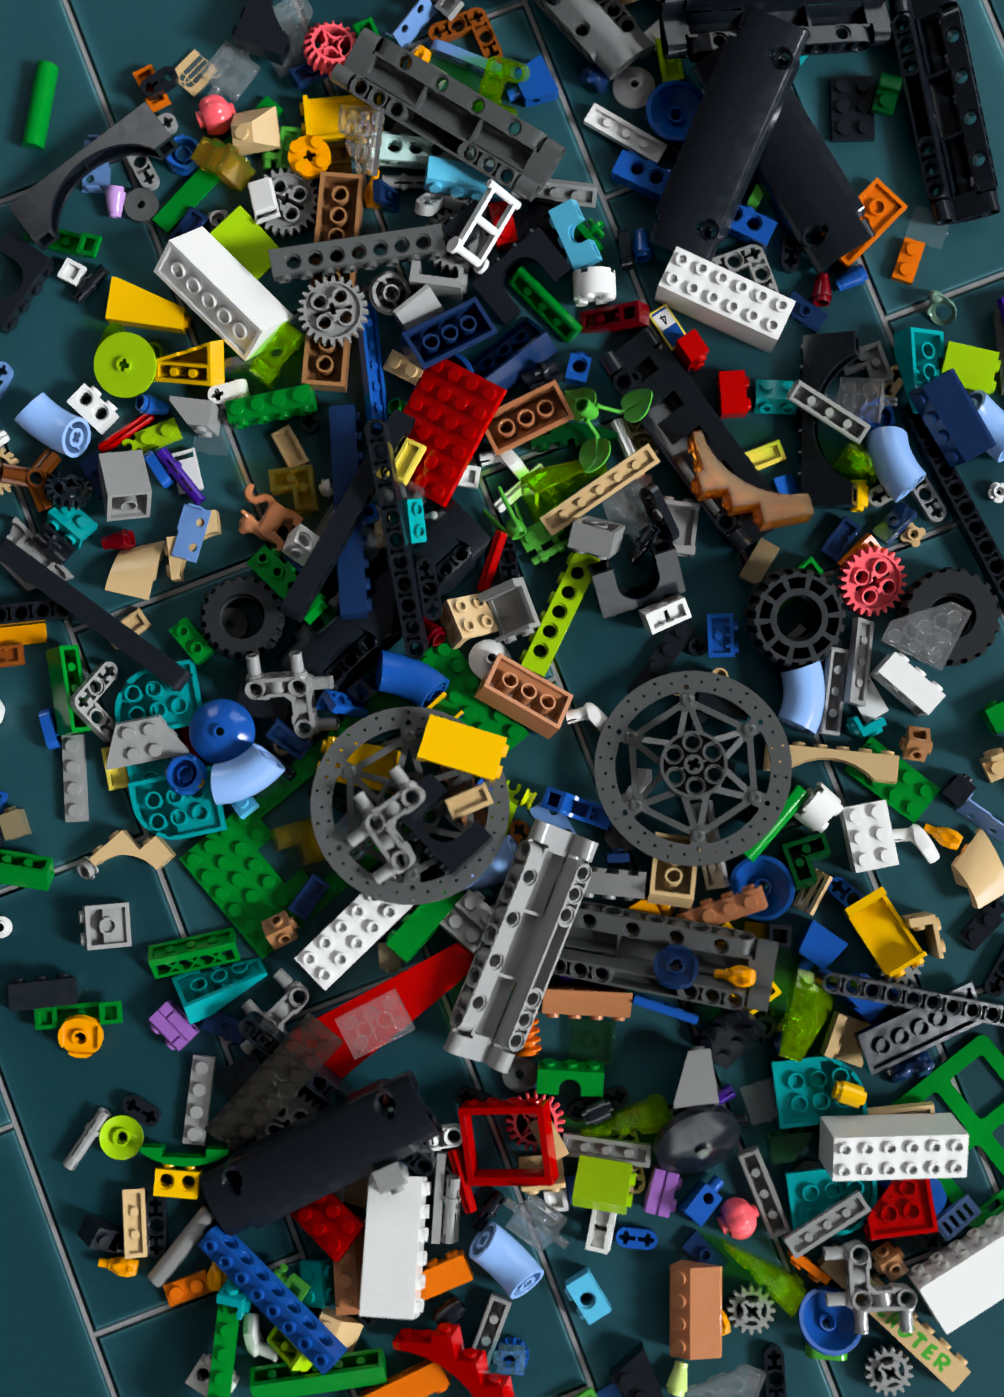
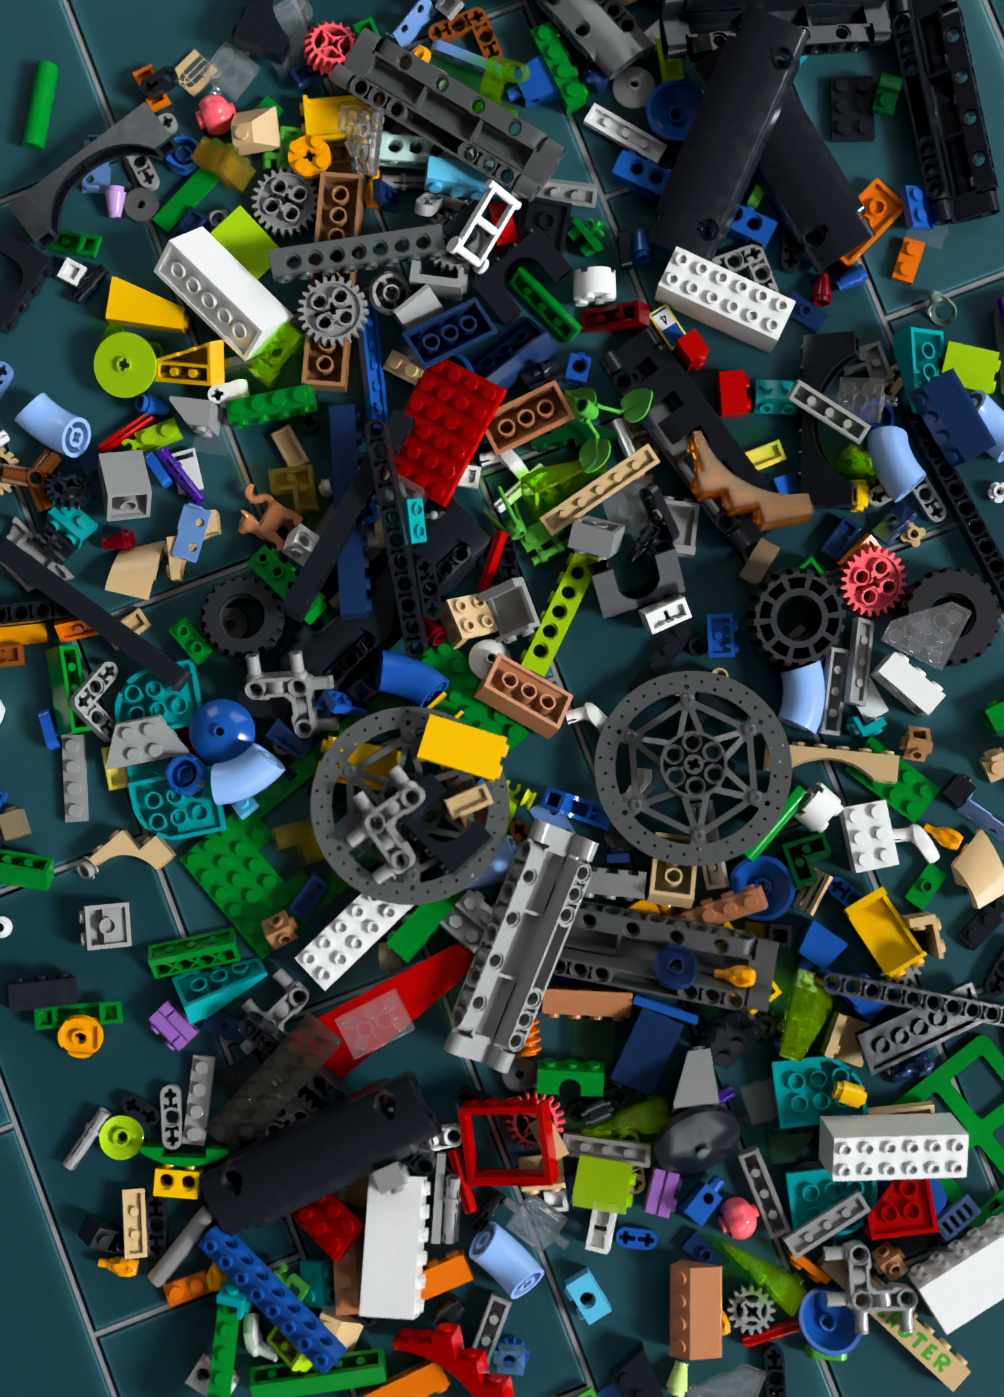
(72, 629): none -> orange plate
(91, 411): white brick -> none
(165, 1100): none -> light grey beam
(263, 199): white piece -> none
(396, 403): green plate -> none
(408, 460): light yellow tile -> none
(546, 42): none -> green brick
(565, 219): medium azure arch -> none
(645, 1050): none -> dark blue slope
(773, 1332): none -> red axle
(884, 1378): light grey gear -> none
(916, 208): none -> blue plate
(925, 886): none -> green plate

